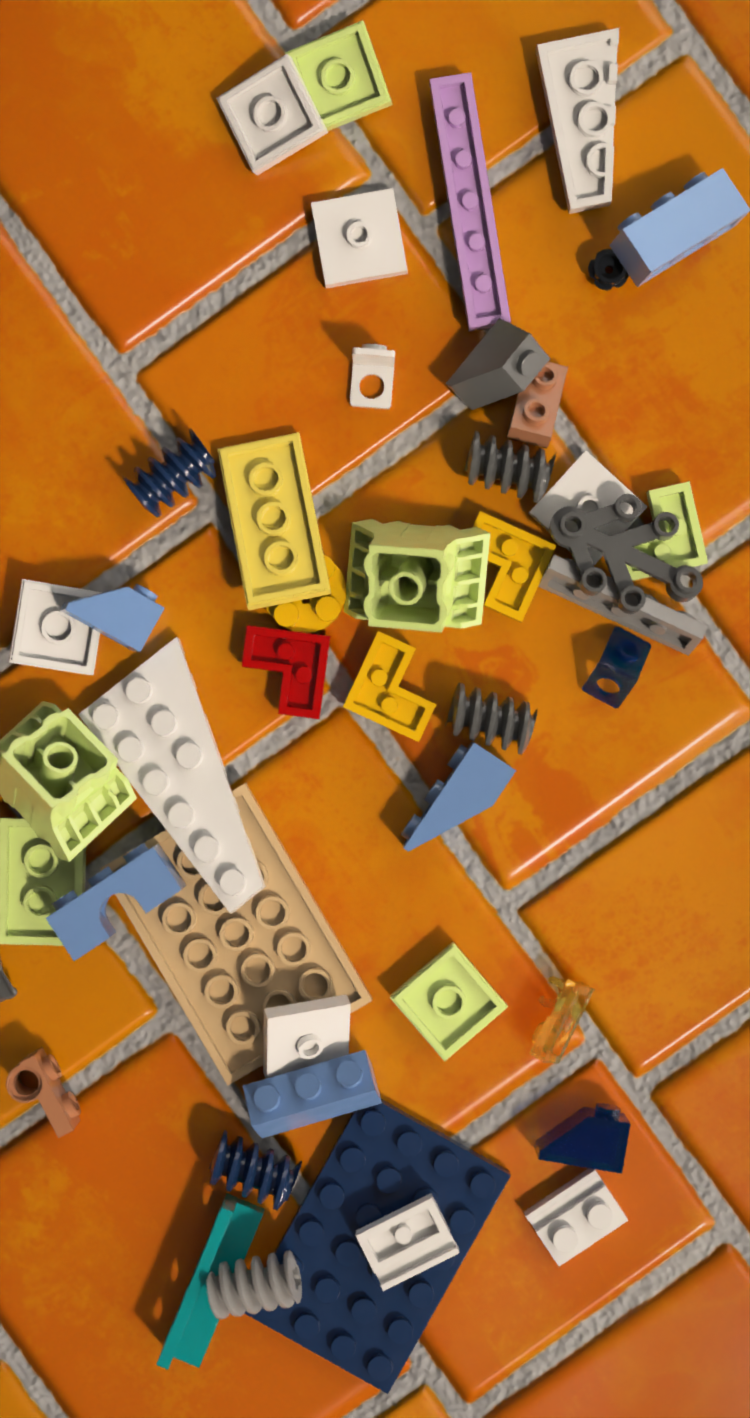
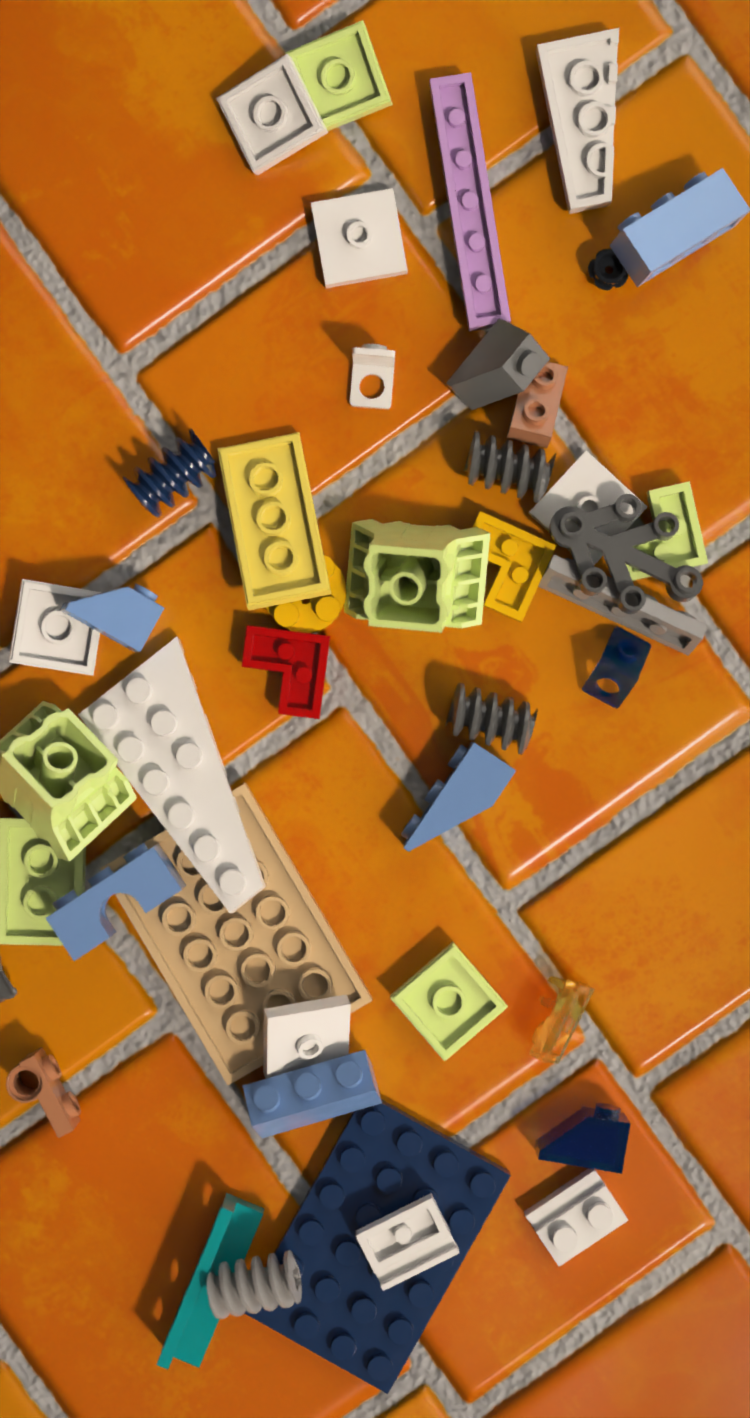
(253, 1171): dark blue piece -> none
(377, 690): yellow plate -> none

